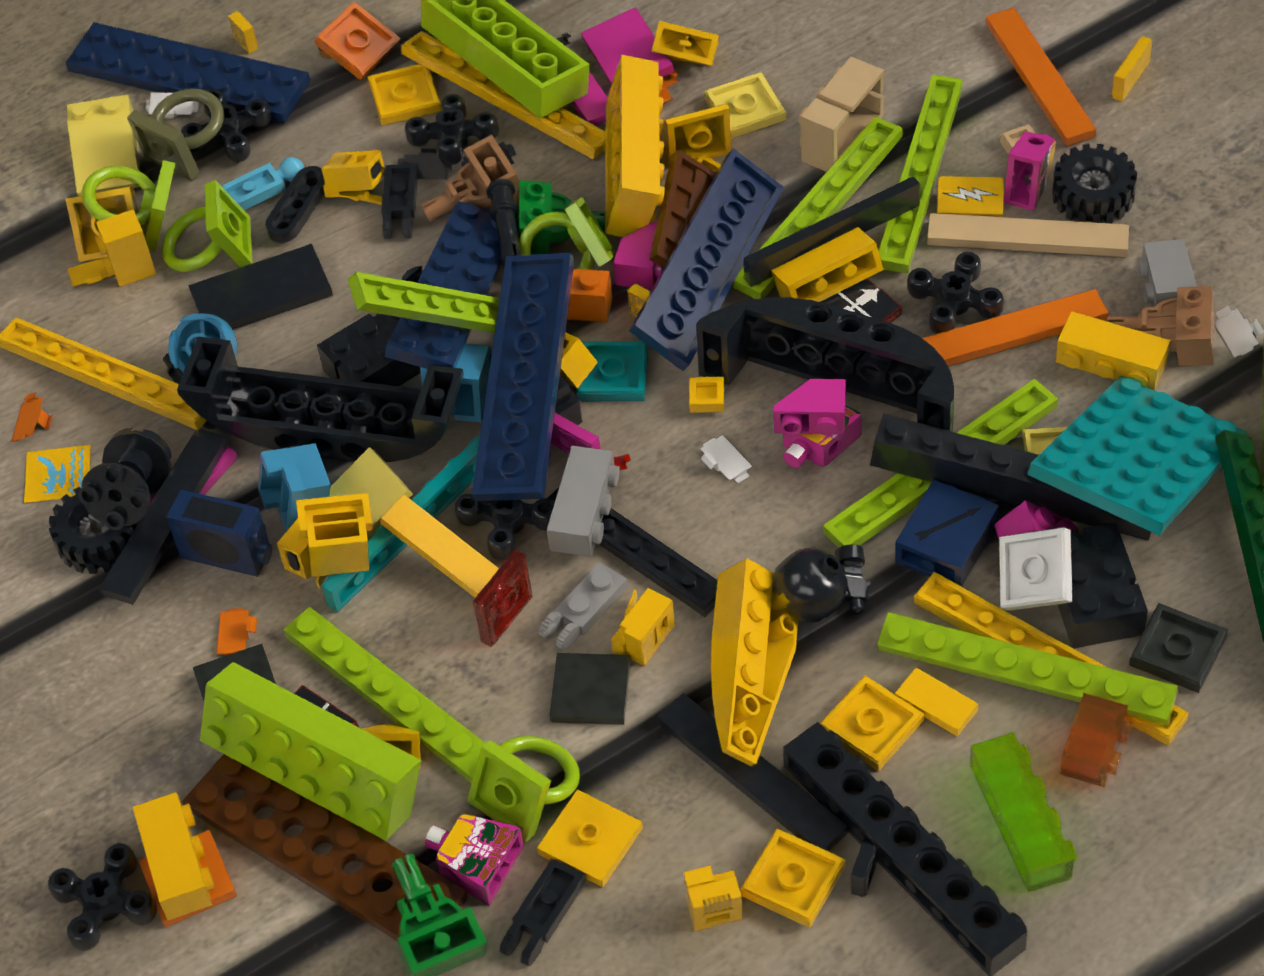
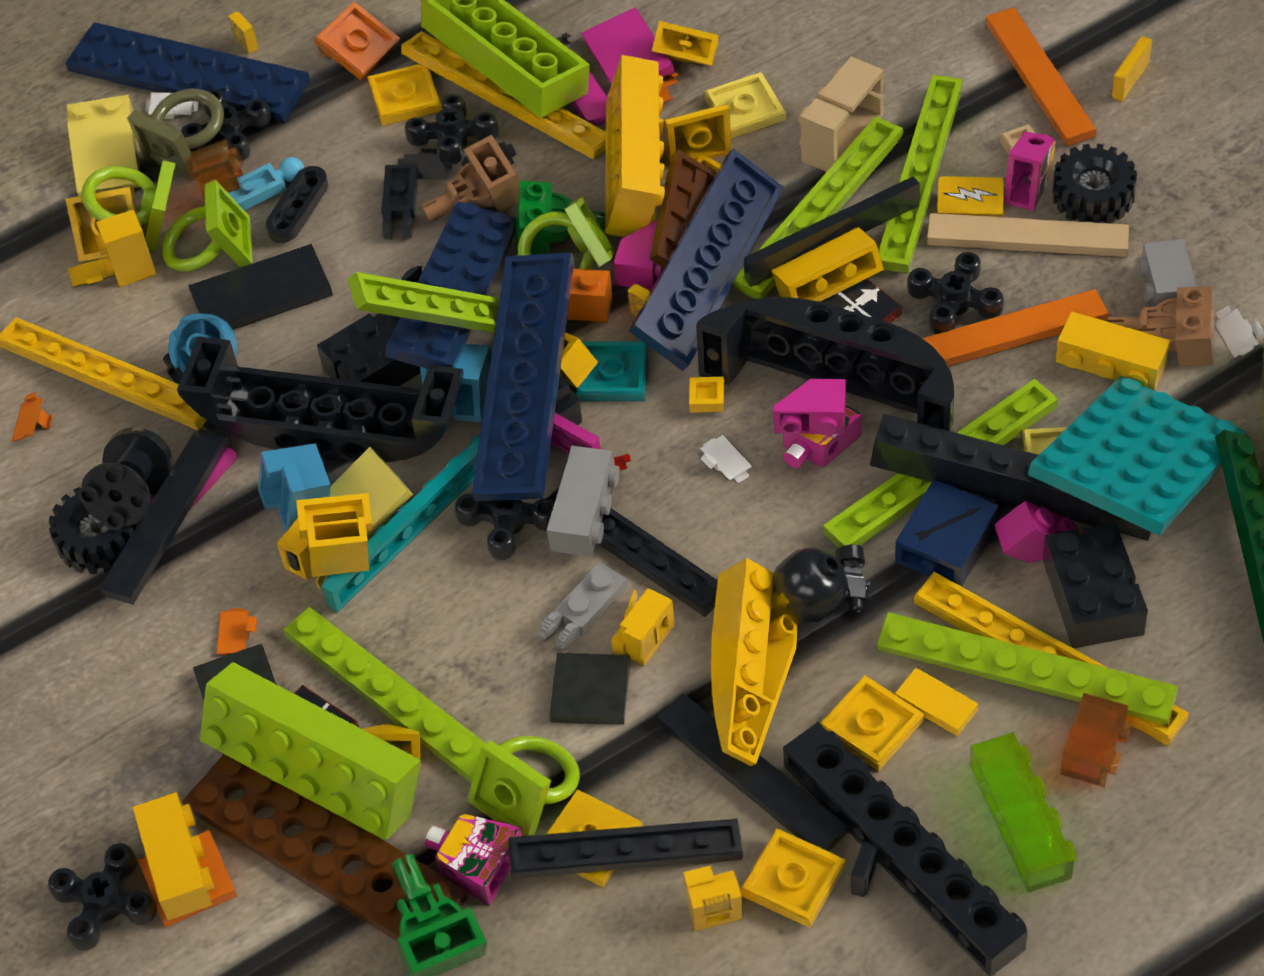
(55, 472): yellow sticker -> none
(217, 163): none -> clear orange brick
(219, 533): dark blue brick -> none
(353, 174): yellow piece -> none
(438, 545): yellow tile -> none
(503, 598): clear red tile -> none
(504, 213): black pin -> none
(543, 909): black hinge -> none
(624, 848): none -> black tile
(1035, 569): white tile -> none
(1178, 647): pearl dark grey tile -> none

